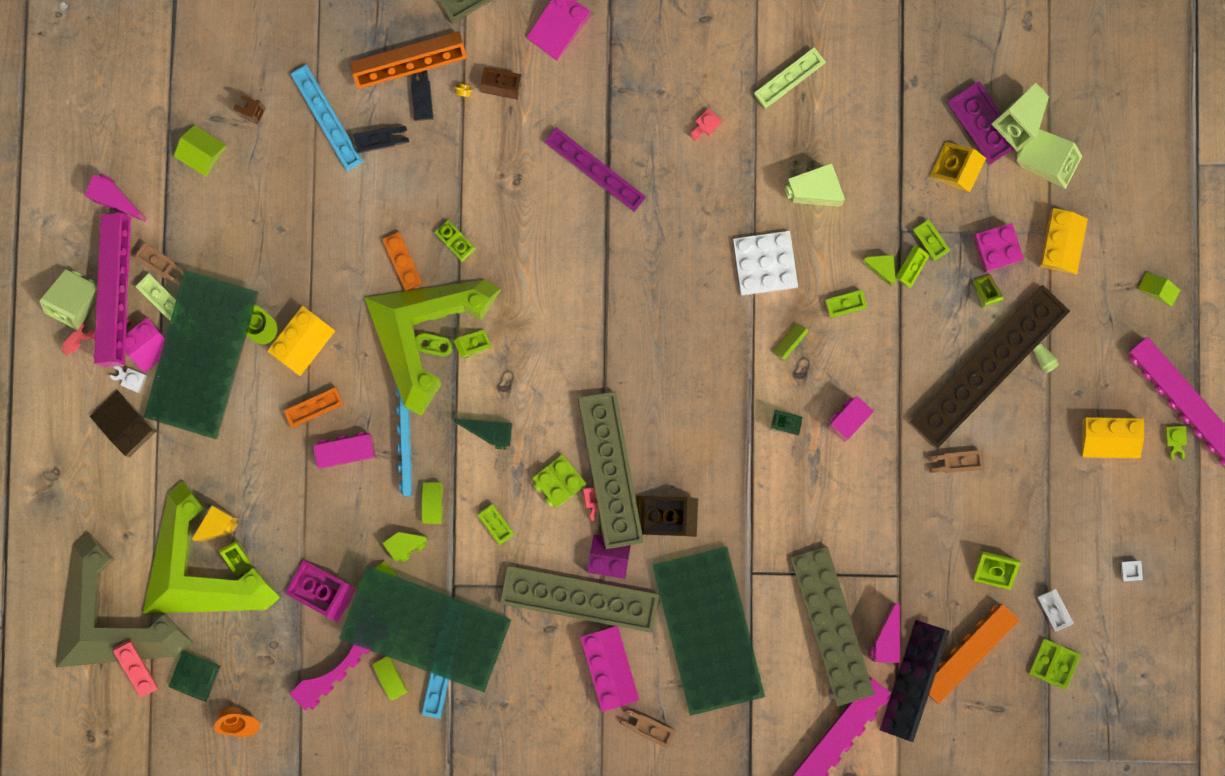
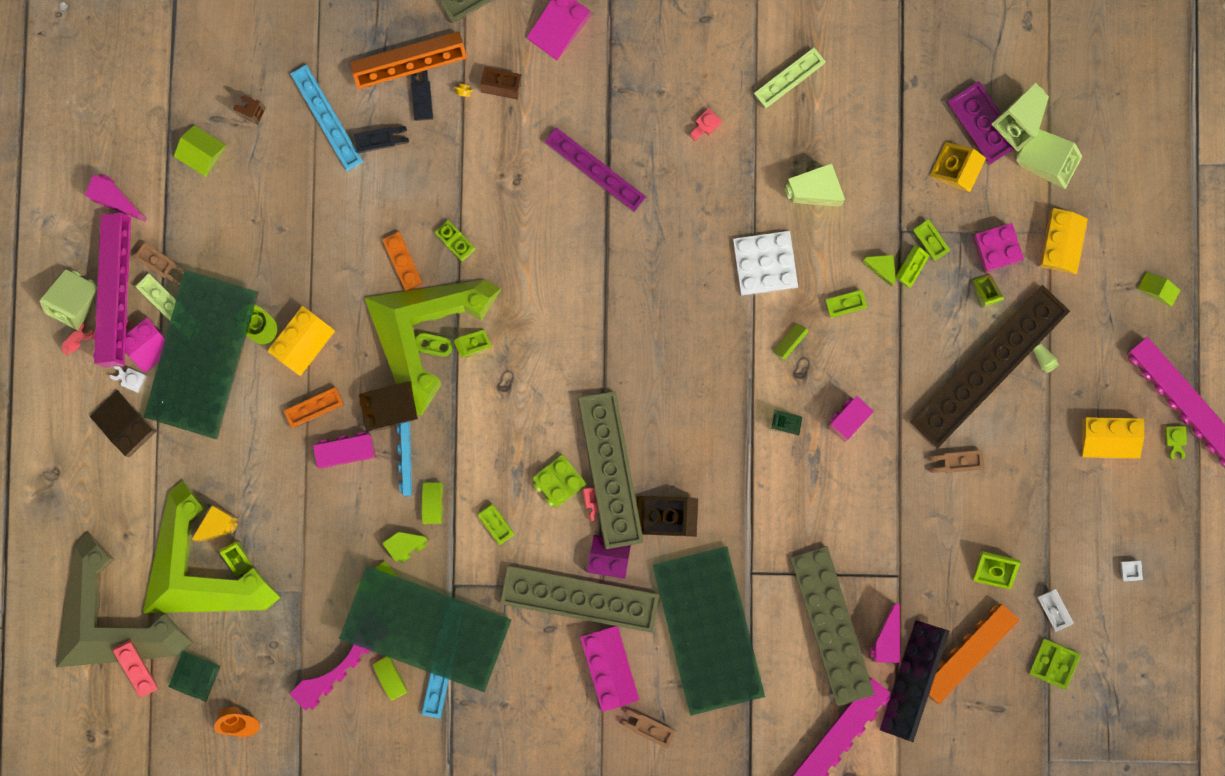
(320, 591): dark pink slope -> none
(388, 407): none -> dark brown slope
(495, 433): clear green slope -> none

